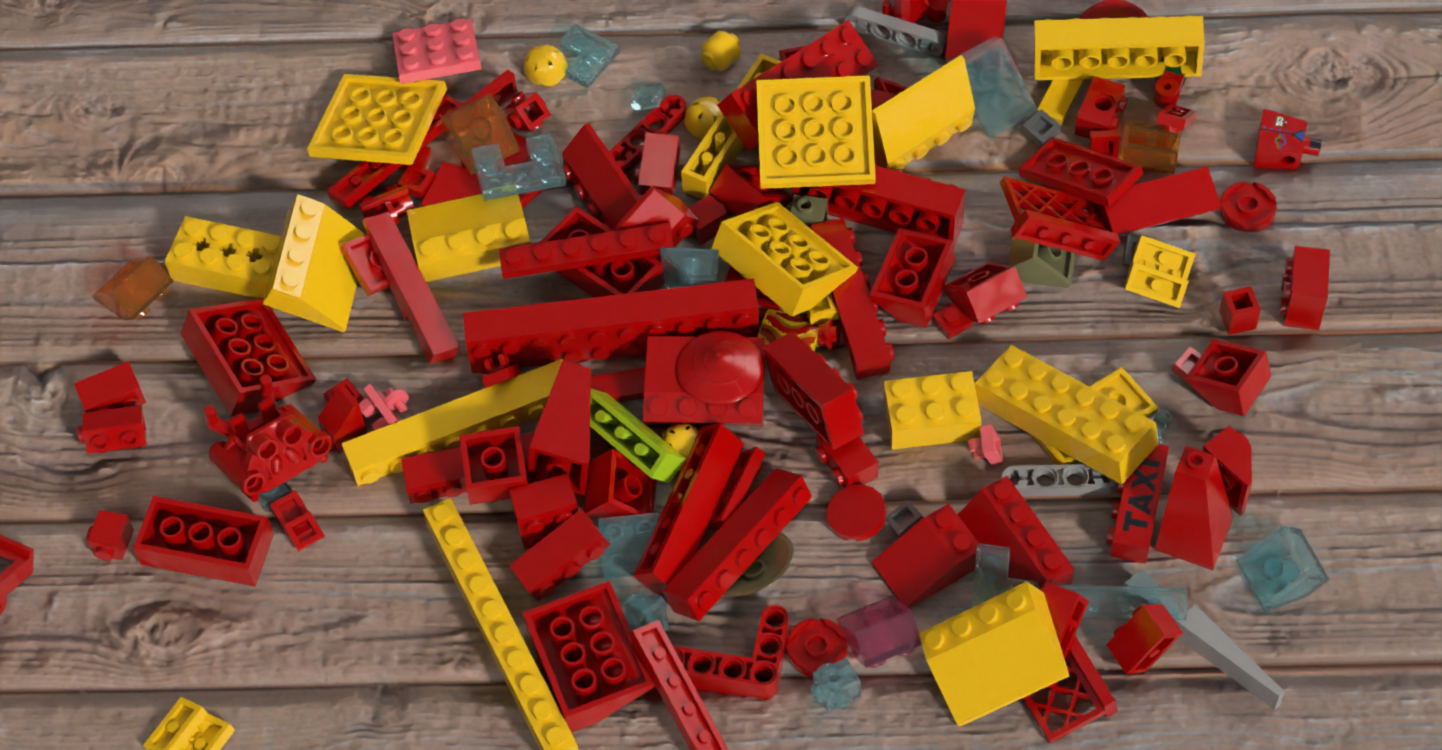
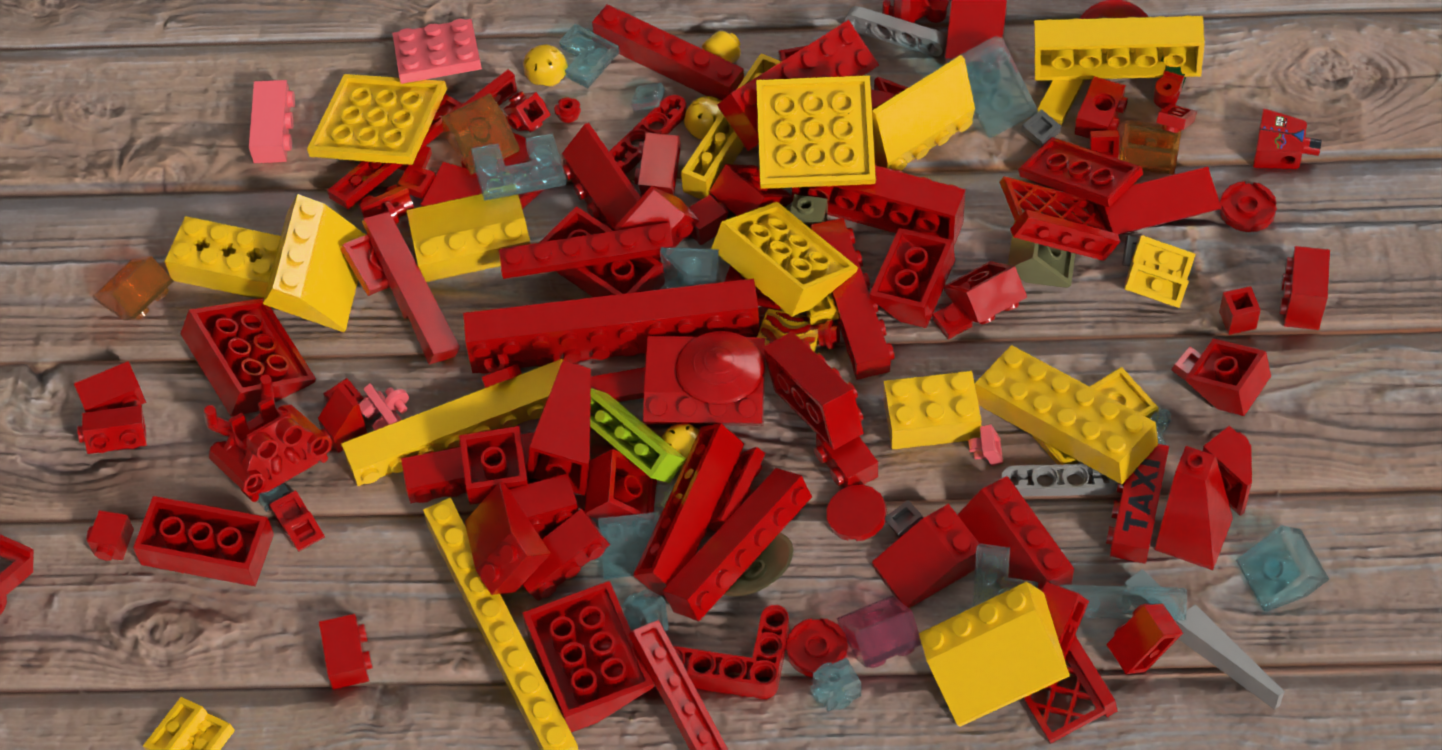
(271, 121): none -> coral brick
(344, 651): none -> red brick
(503, 542): none -> red slope
(567, 109): none -> red plate
(668, 54): none -> red brick

